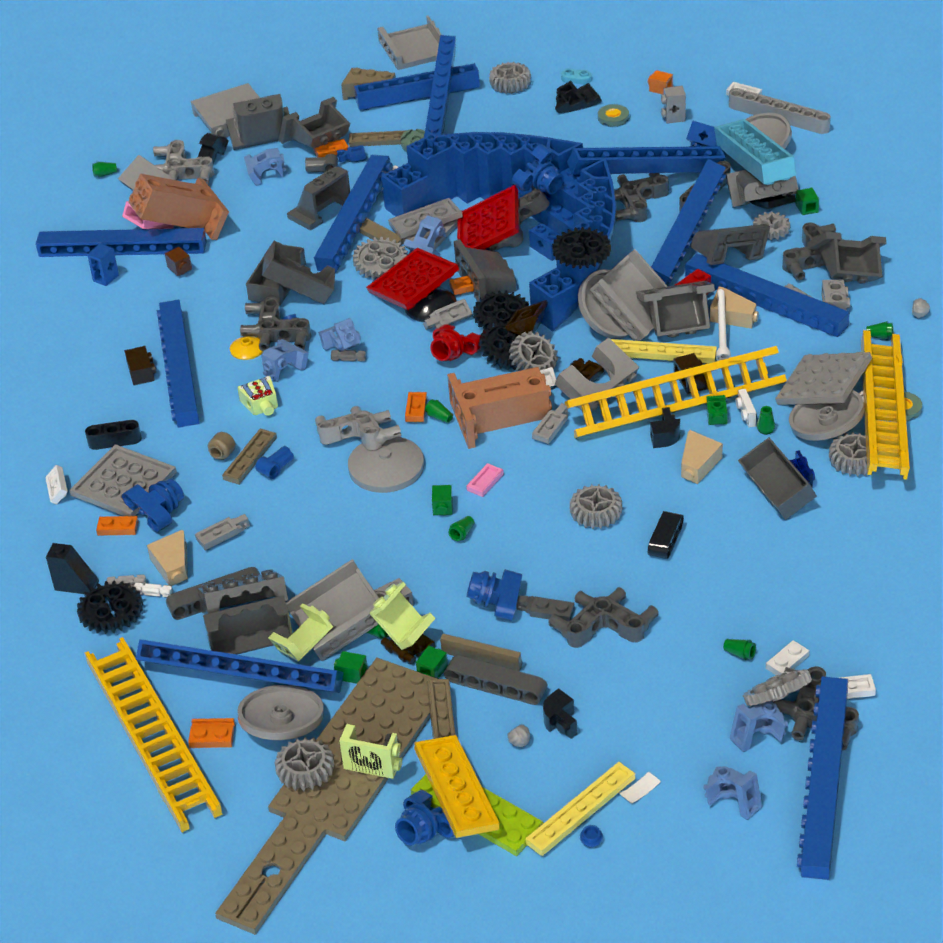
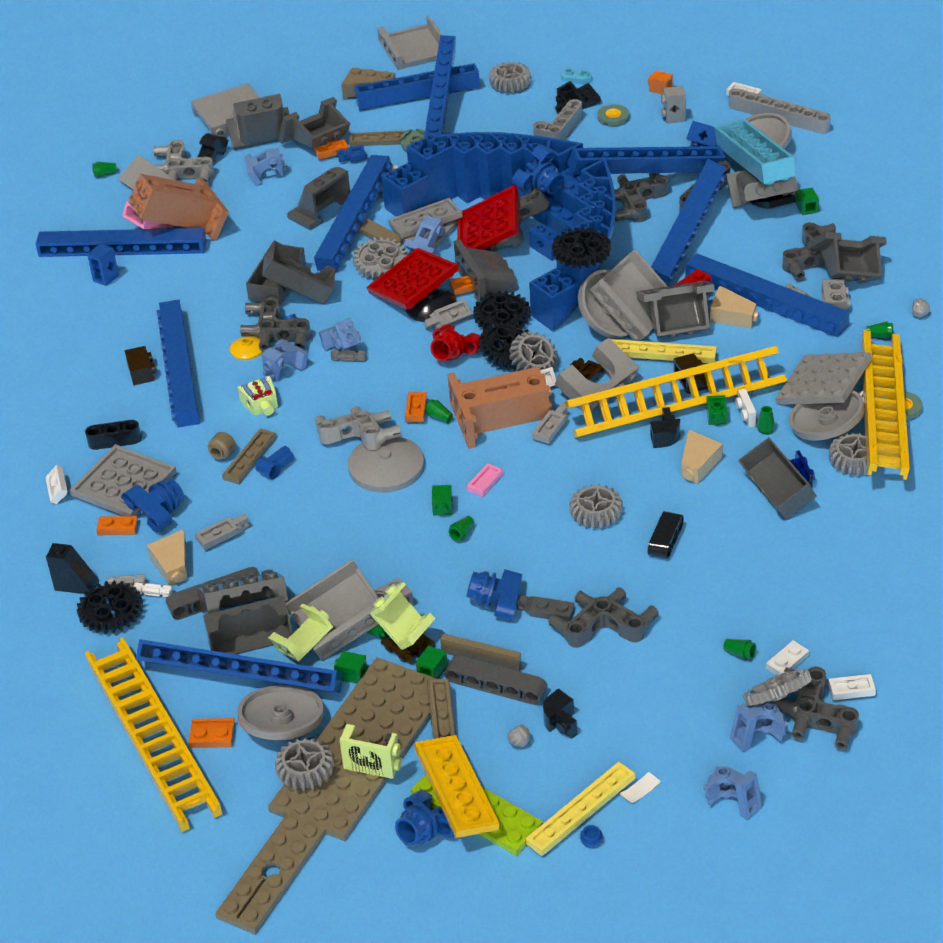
(178, 261): reddish brown brick -> none
(321, 164): dark grey piece -> none
(527, 318): dark brown slope -> none
(562, 124): none -> light grey beam
(722, 352): white piece -> none
(747, 239): dark grey windscreen -> none
(778, 224): light grey gear -> none
(824, 779): blue brick -> none

